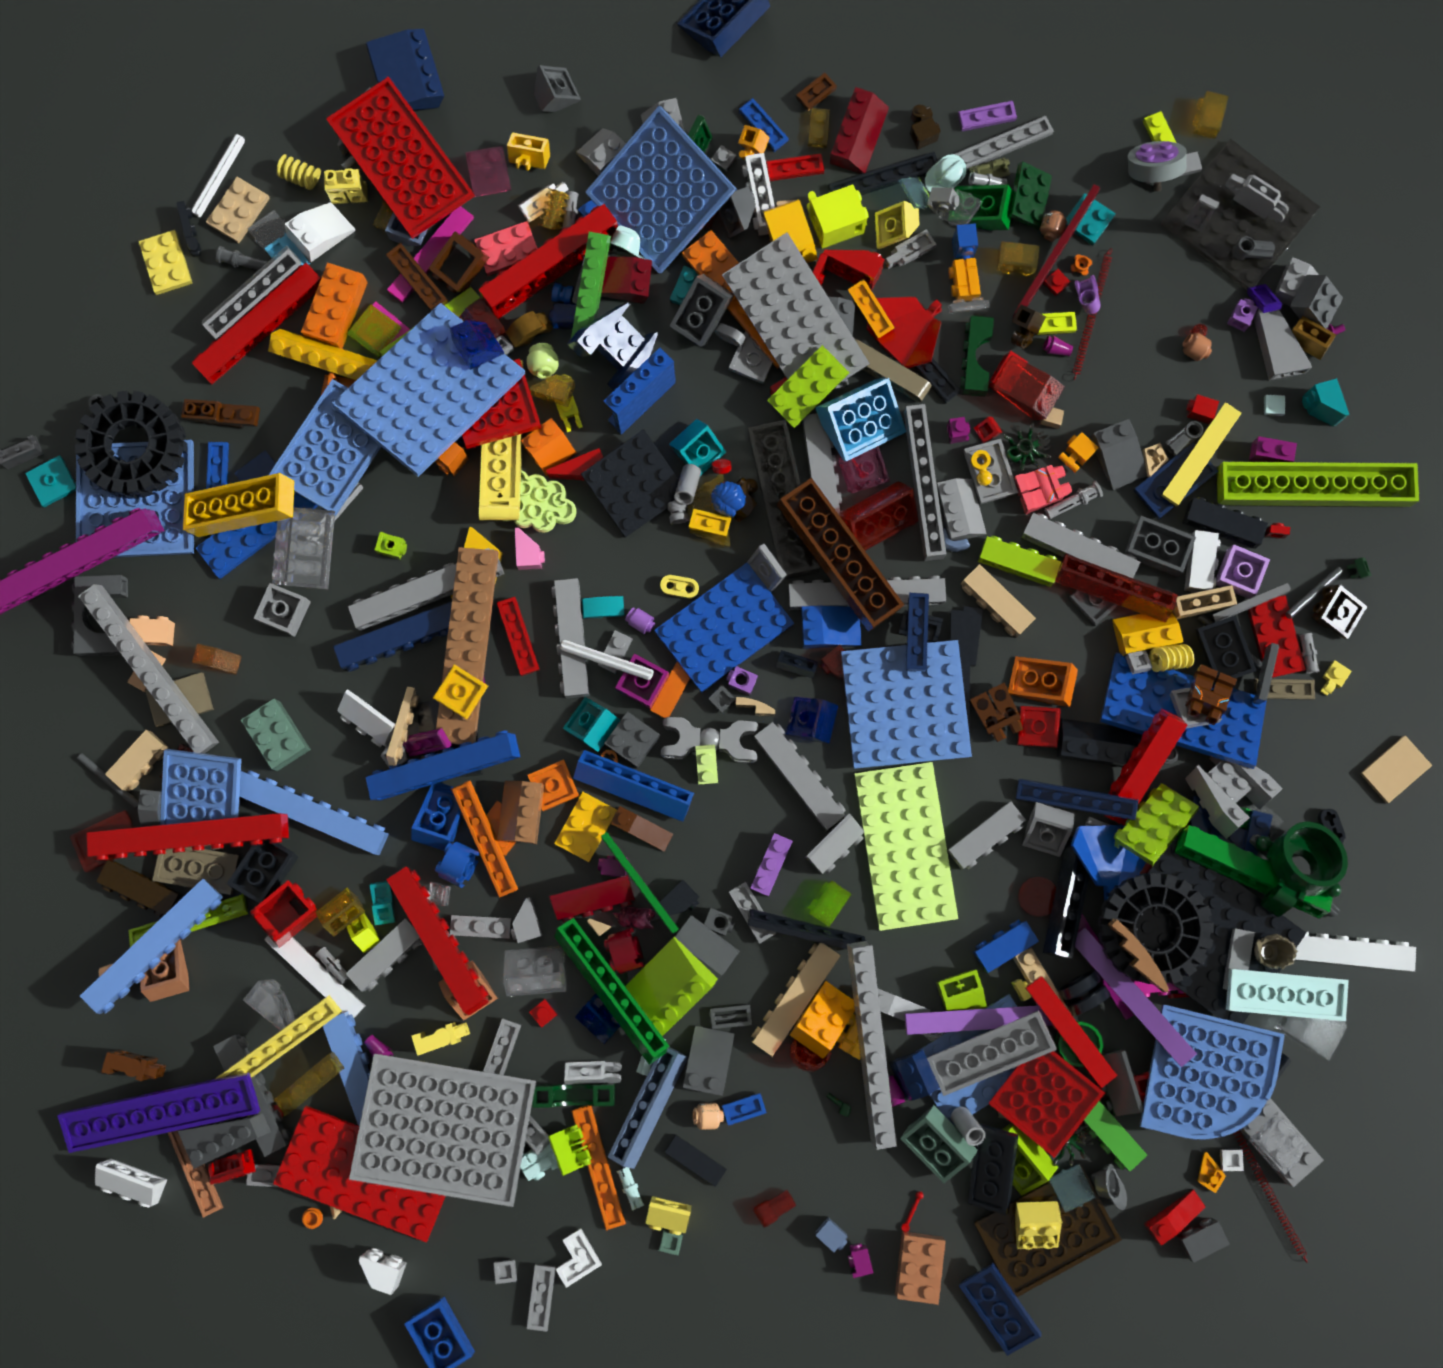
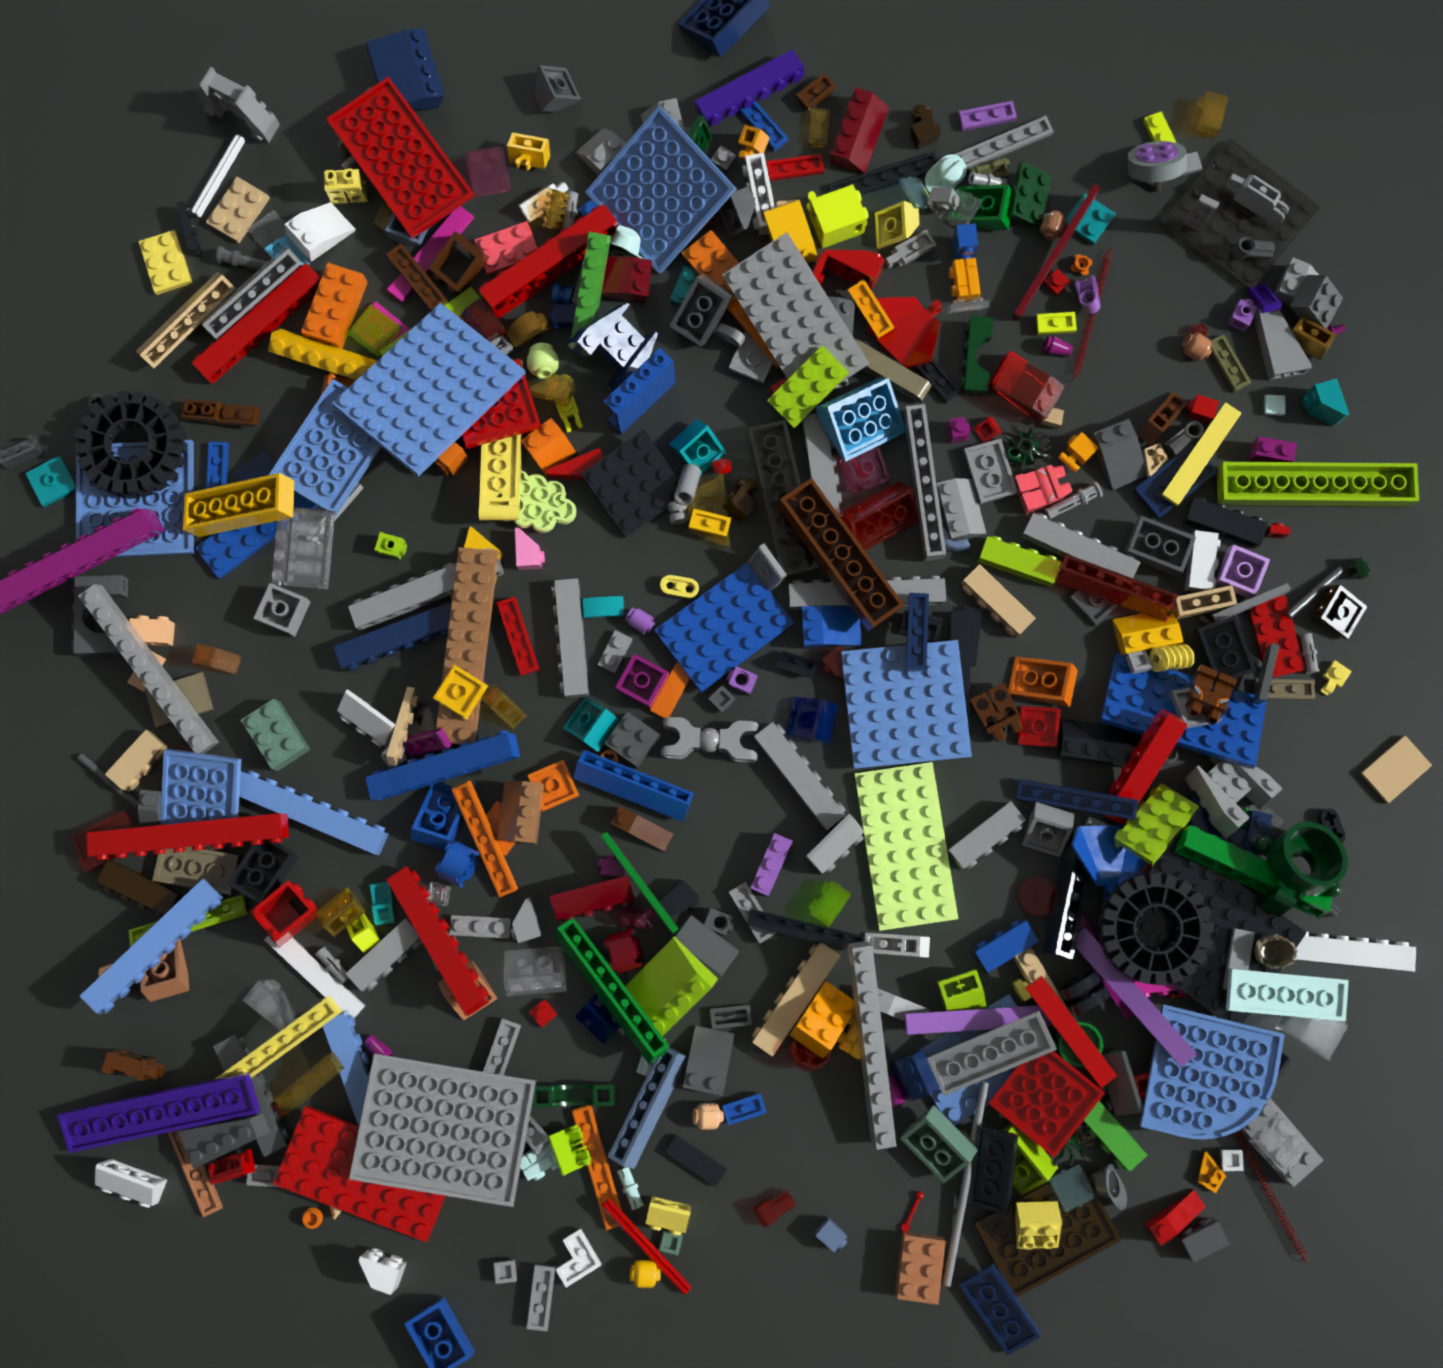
(185, 319): none -> tan brick
(221, 94): none -> light grey wedge
(298, 174): light yellow piece -> none
(447, 1035): light yellow hips -> none
(475, 343): clear blue slope -> none
(503, 706): none -> clear yellow slope
(585, 826): yellow plate -> none
(591, 1072): light grey hinge -> none
(599, 927): tan slope -> none
(606, 659): white axle -> none
(644, 1274): none -> yellow head
(646, 1246): none -> red axle
(706, 764): yellowish green plate -> none
(728, 498): blue hair -> none
(750, 87): none -> dark purple brick
(760, 708): tan slope -> none
(845, 1108): dark green hand -> none
(860, 1260): magenta brick -> none
(899, 944): none -> white slope
(964, 1189): none -> light grey piece
(967, 1126): light grey pin -> none
(984, 477): yellow plate -> none
(1017, 258): clear yellow brick -> none
(1029, 324): dark brown brick -> none
(1142, 960): medium nougat slope -> none
(1161, 418): none -> reddish brown slope
(1229, 364): none -> olive tile

